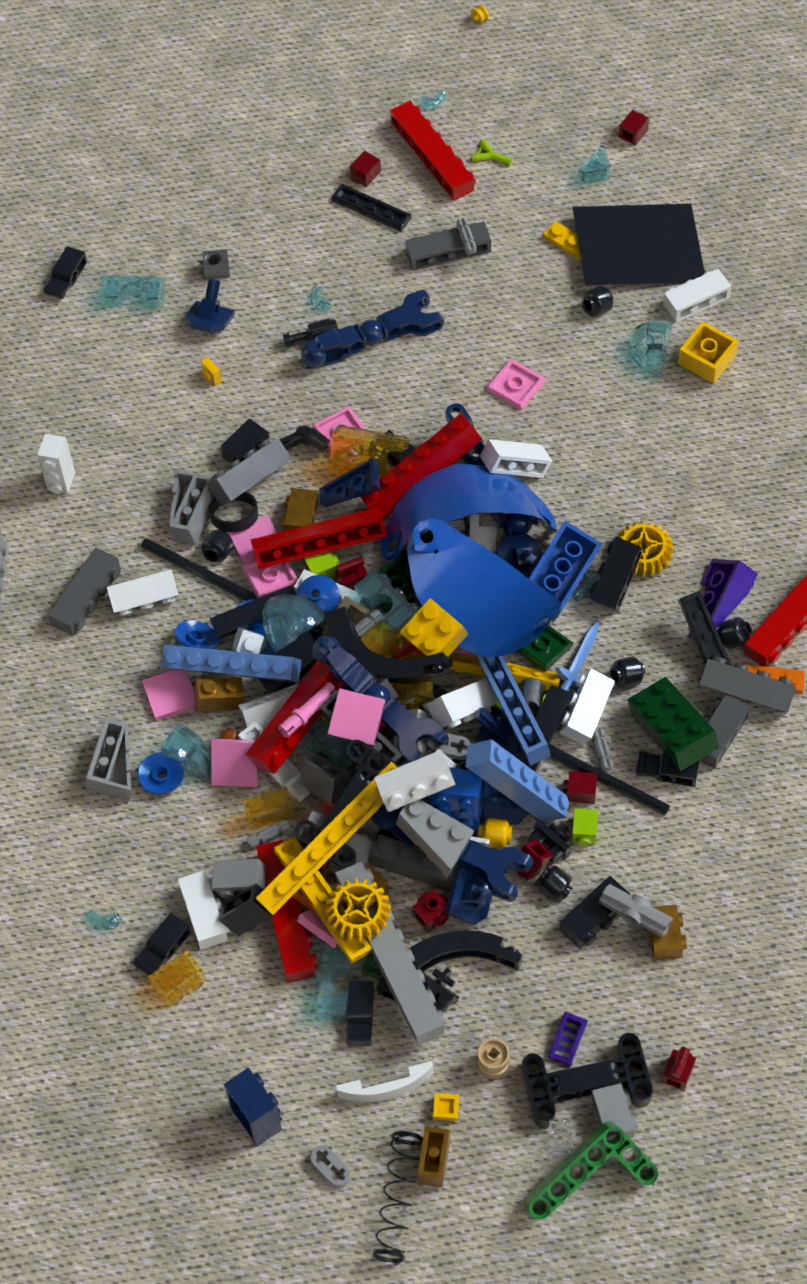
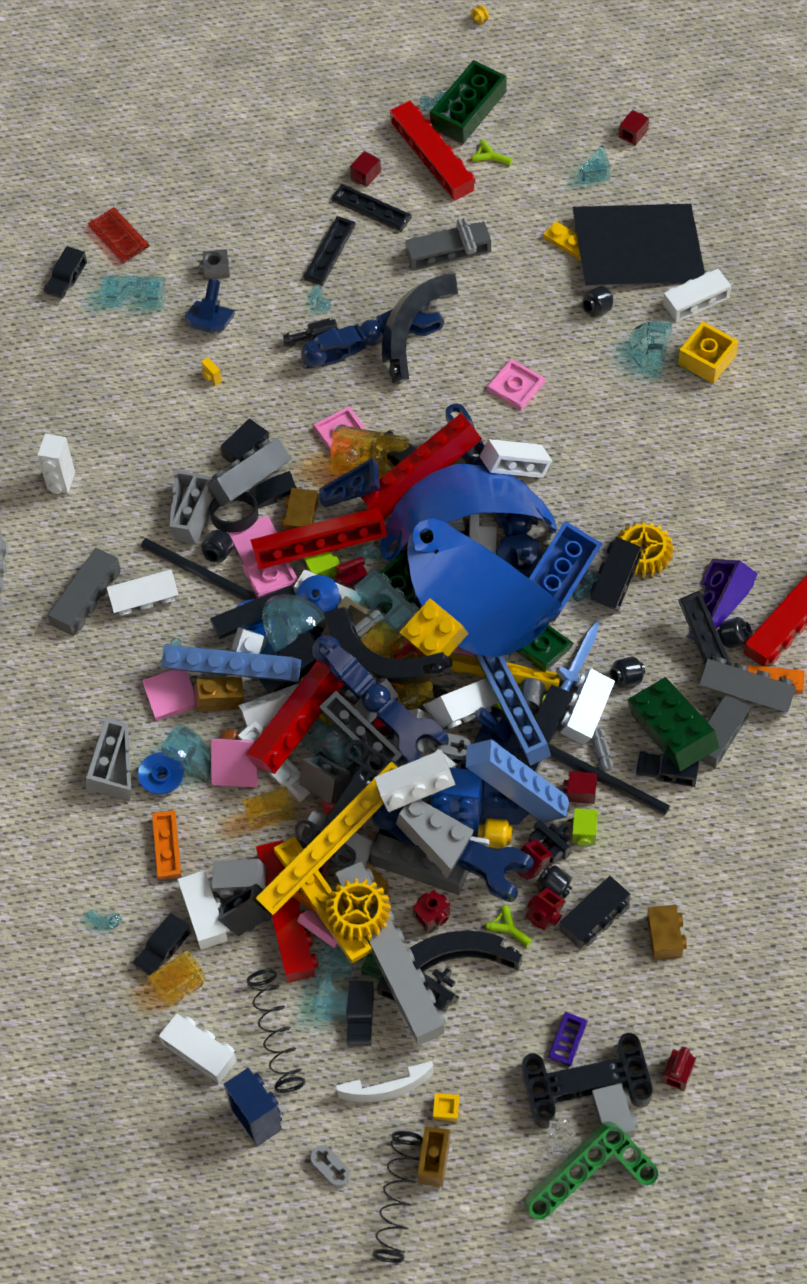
(118, 235): none -> clear red piece
(166, 845): none -> orange plate
(196, 635): blue dish -> none
(198, 1047): none -> white brick
(268, 834): light grey axle -> none
(272, 489): none -> black slope
(286, 1080): none -> black piece
(301, 715): bright pink pin -> none
(307, 436): black arm -> none
(329, 251): none -> black tile
(356, 716): bright pink tile -> none
(369, 551): none -> clear light blue arm
(402, 316): none -> black arch
(468, 101): none -> dark green brick
(468, 897): dark blue piece -> none
(493, 1058): tan wheel -> none
(508, 927): none -> lime piece
(545, 909): none -> dark red brick
(635, 910): light grey piece -> none

